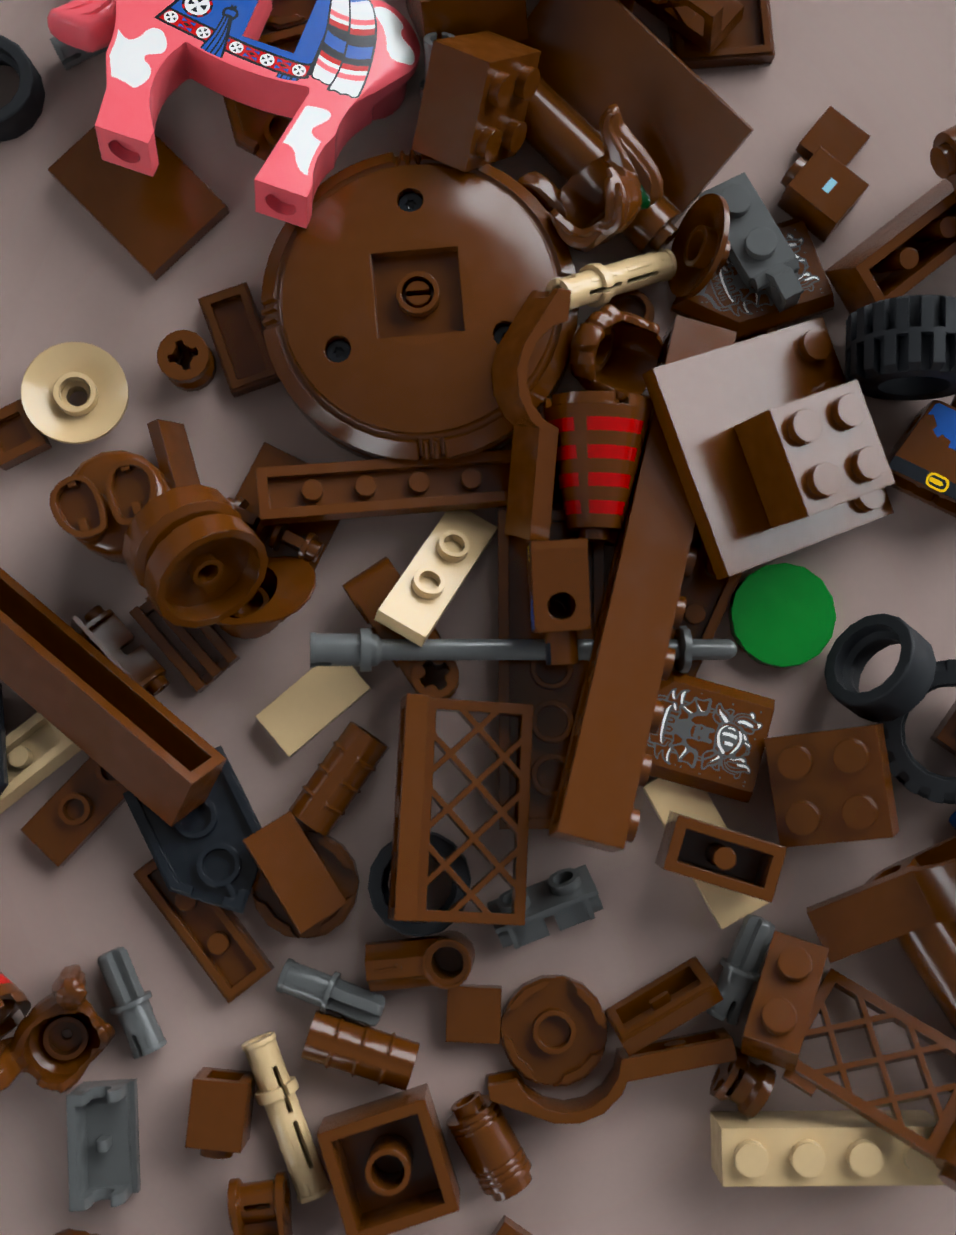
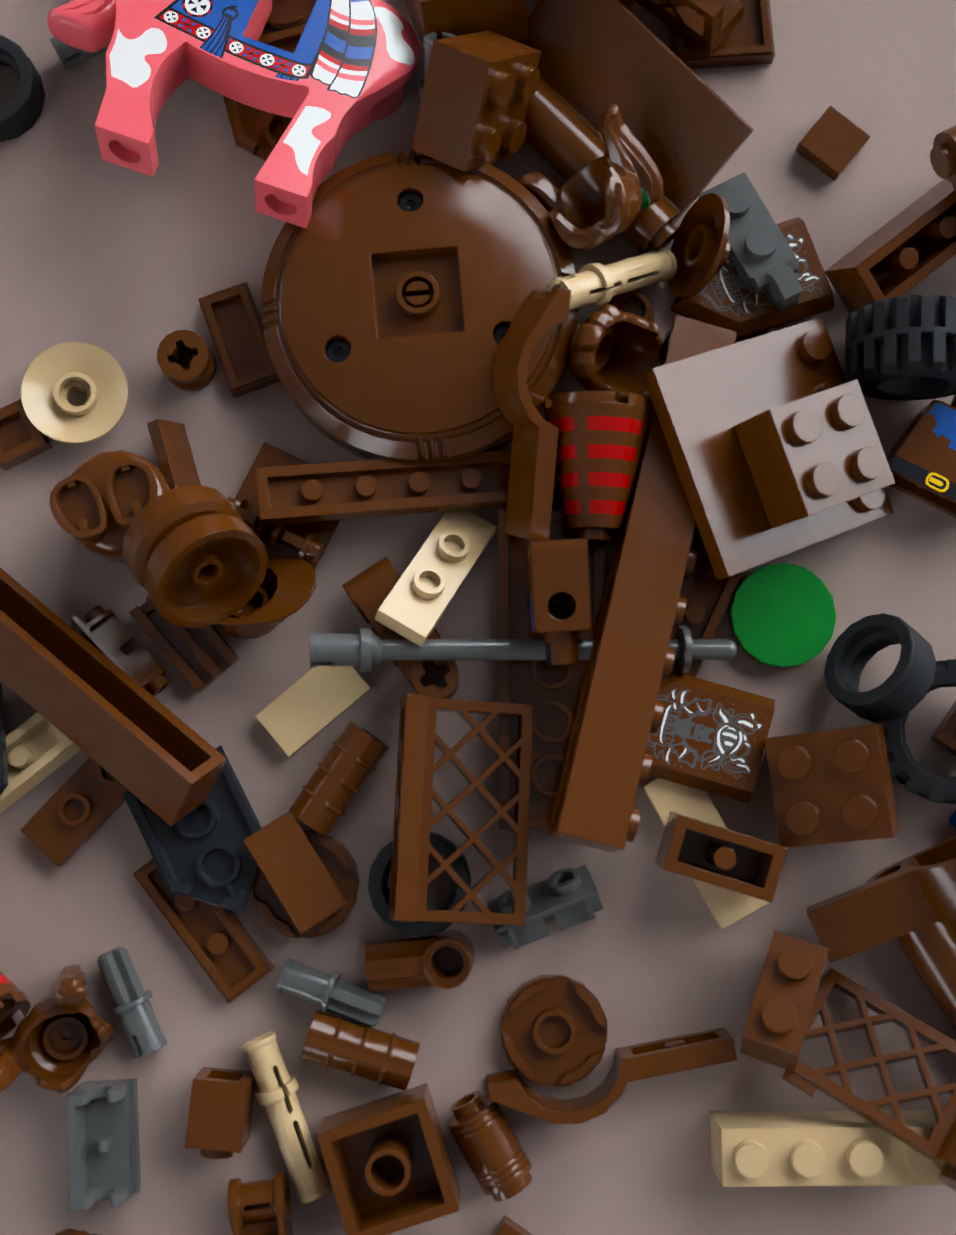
(147, 215): reddish brown tile -> none
(474, 1014): reddish brown tile -> none
(663, 1005): reddish brown tile -> none
(742, 967): dark grey axle -> none
(743, 1084): reddish brown wheel -> none
(820, 192): reddish brown brick -> none

